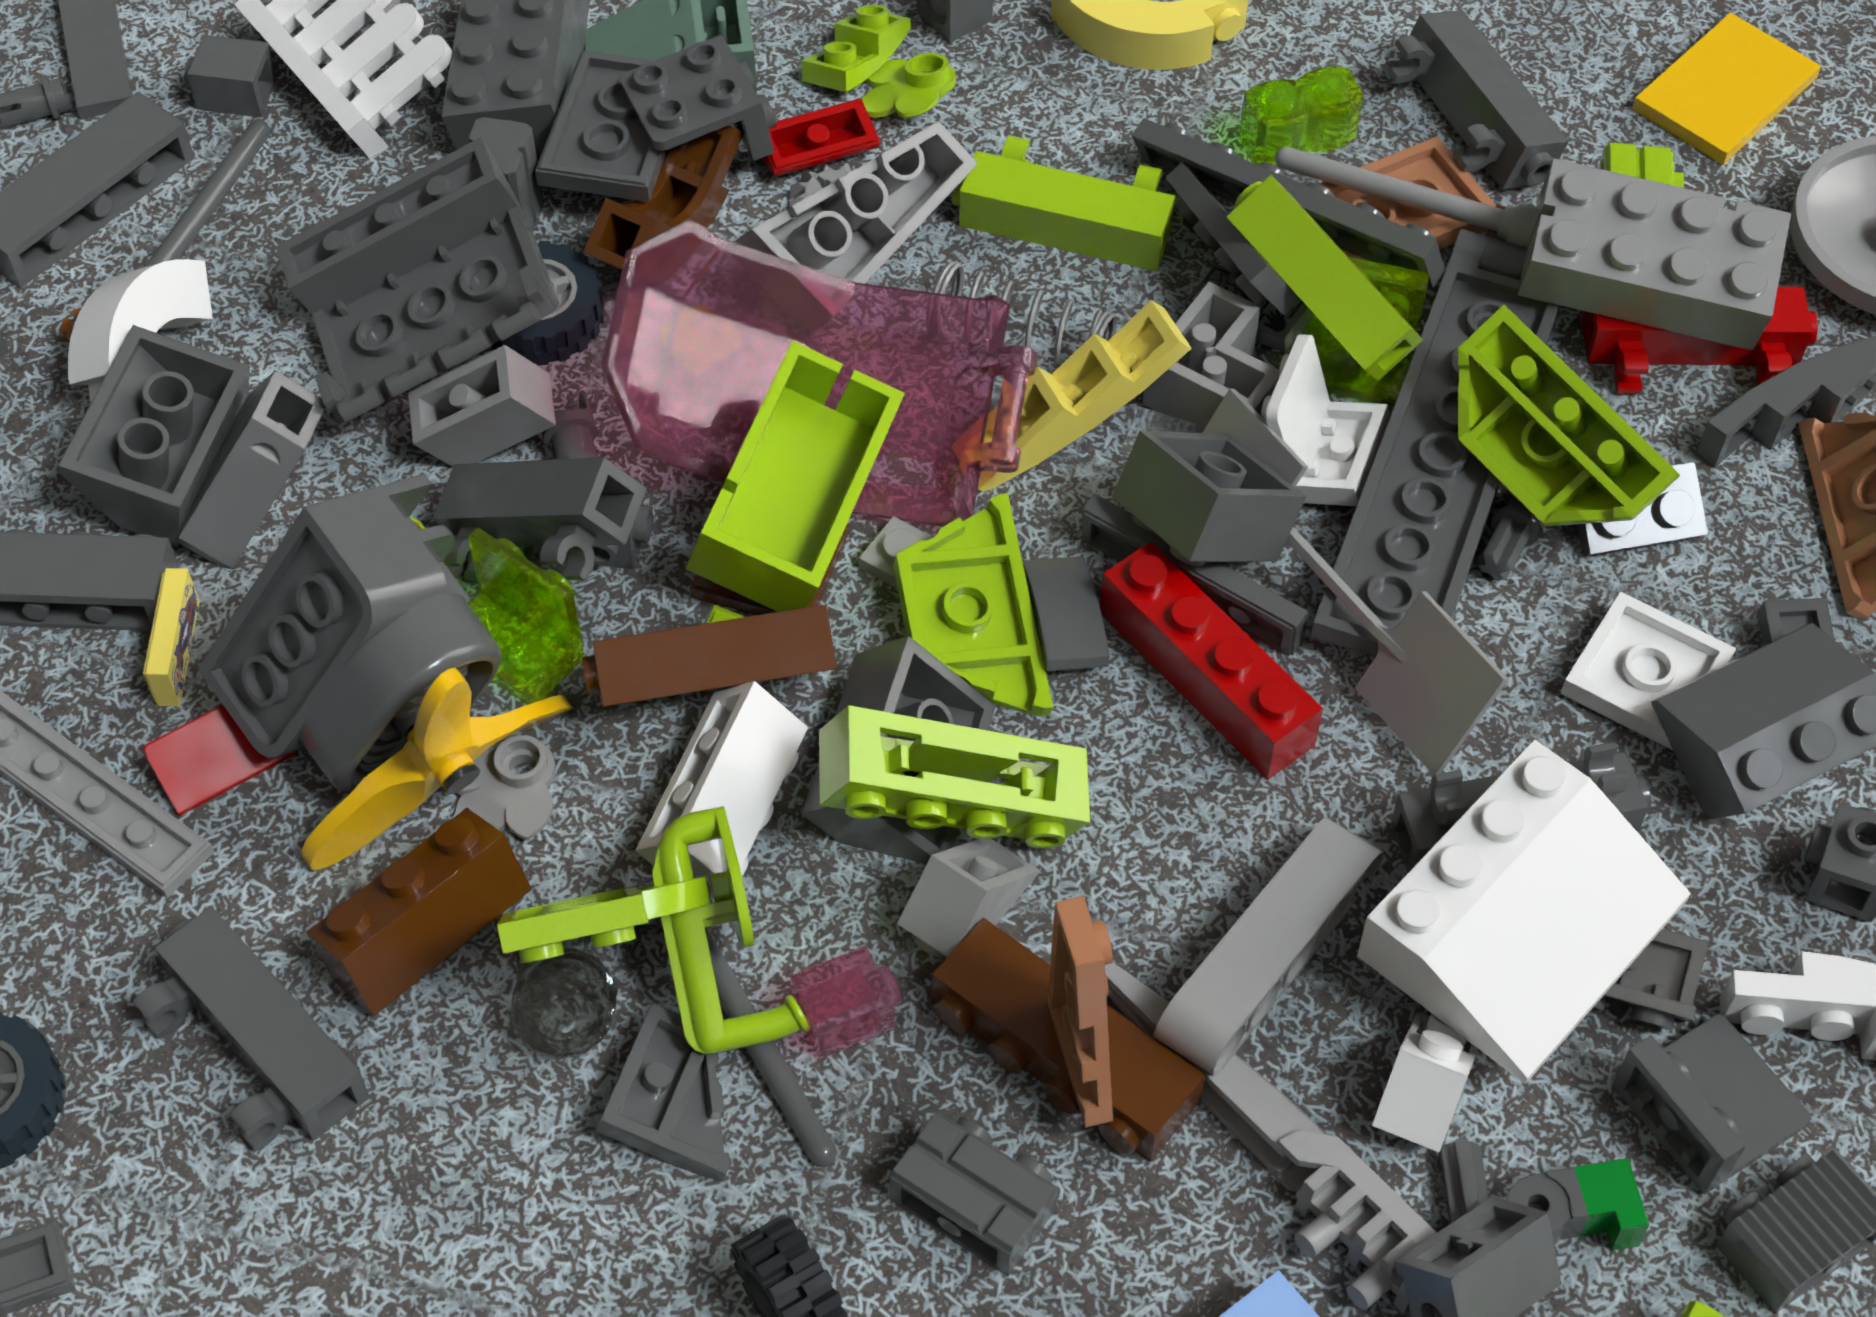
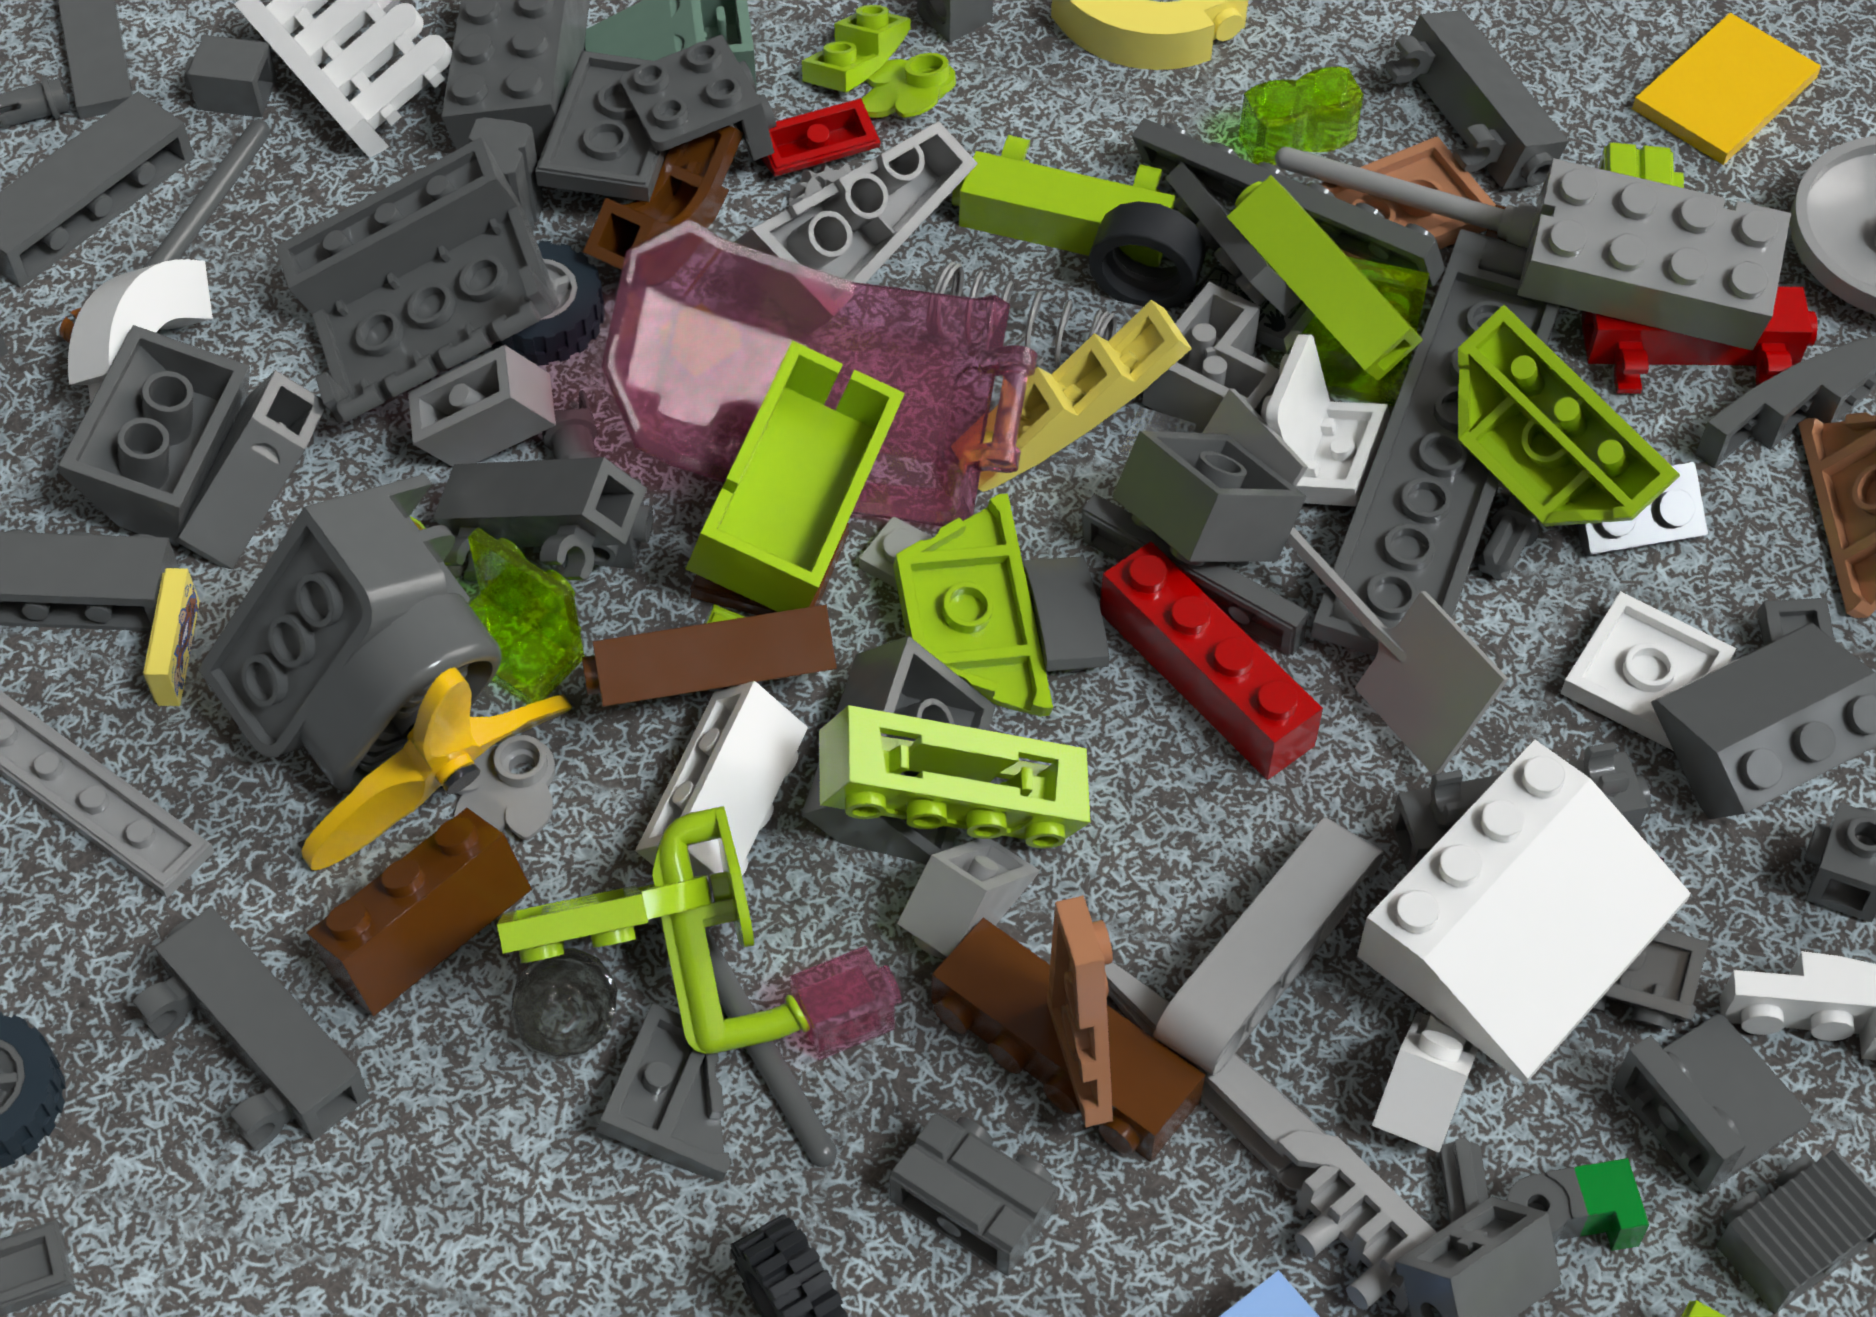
(205, 760): slope -> none
(1155, 228): none -> black tyre

